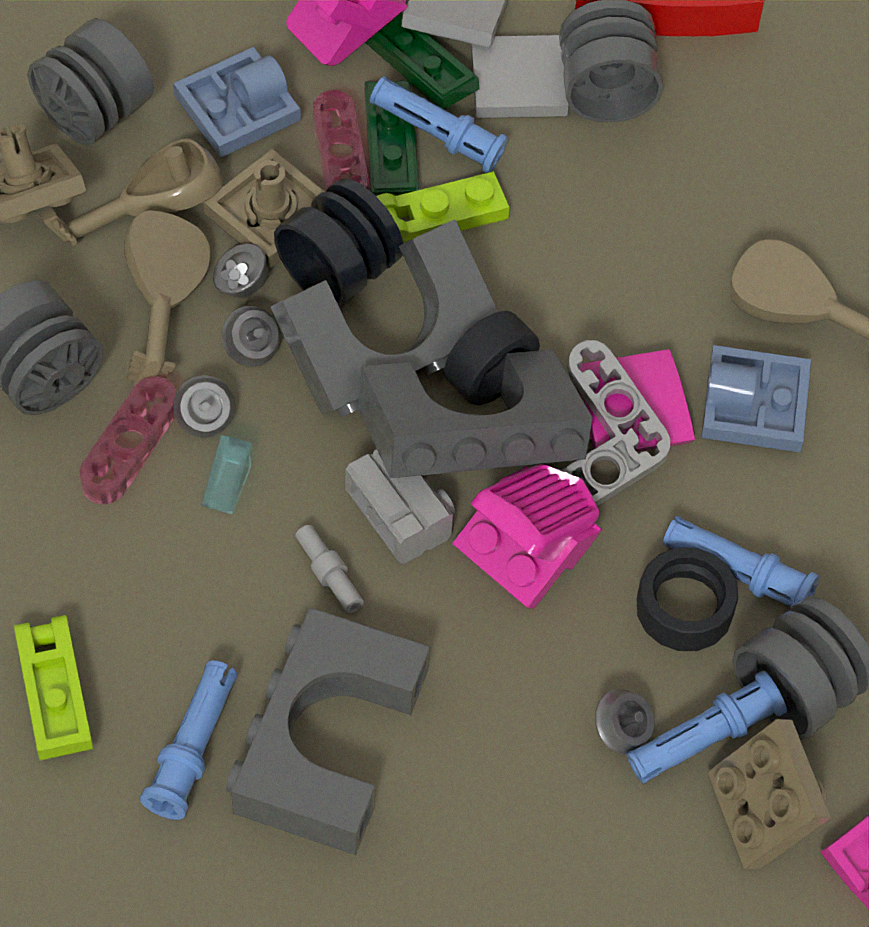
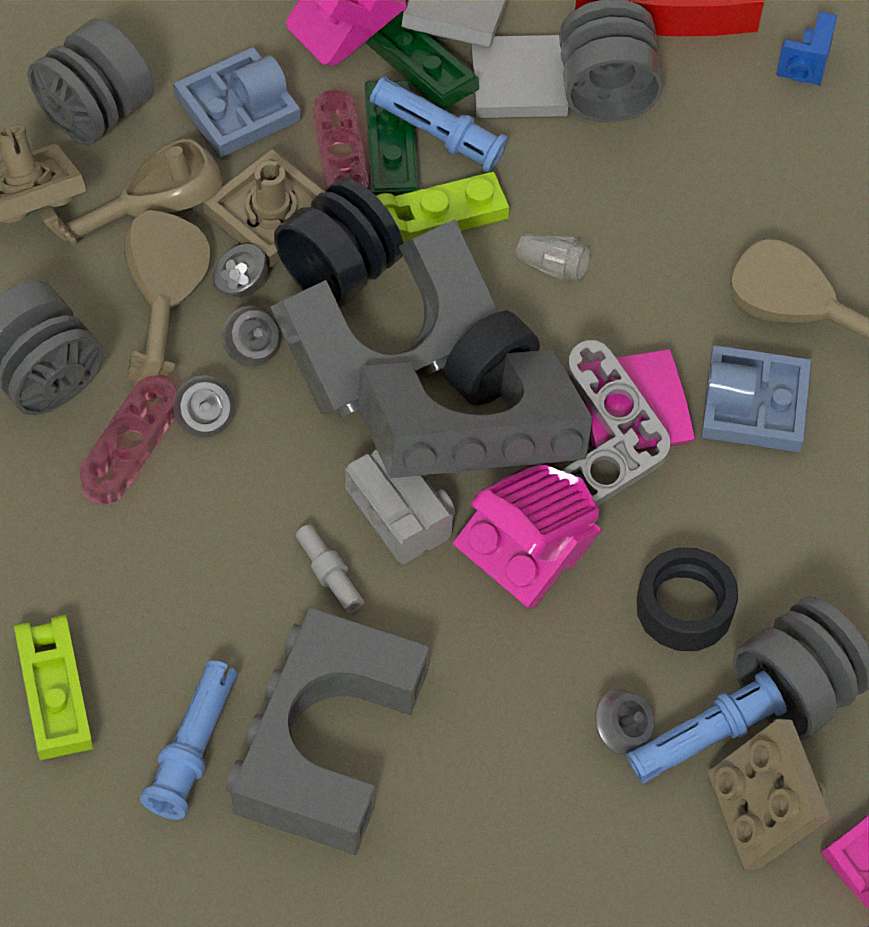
(228, 474): clear light blue piece -> none
(557, 256): none -> clear cone
(762, 573): medium blue pin -> none
(808, 59): none -> blue bracket

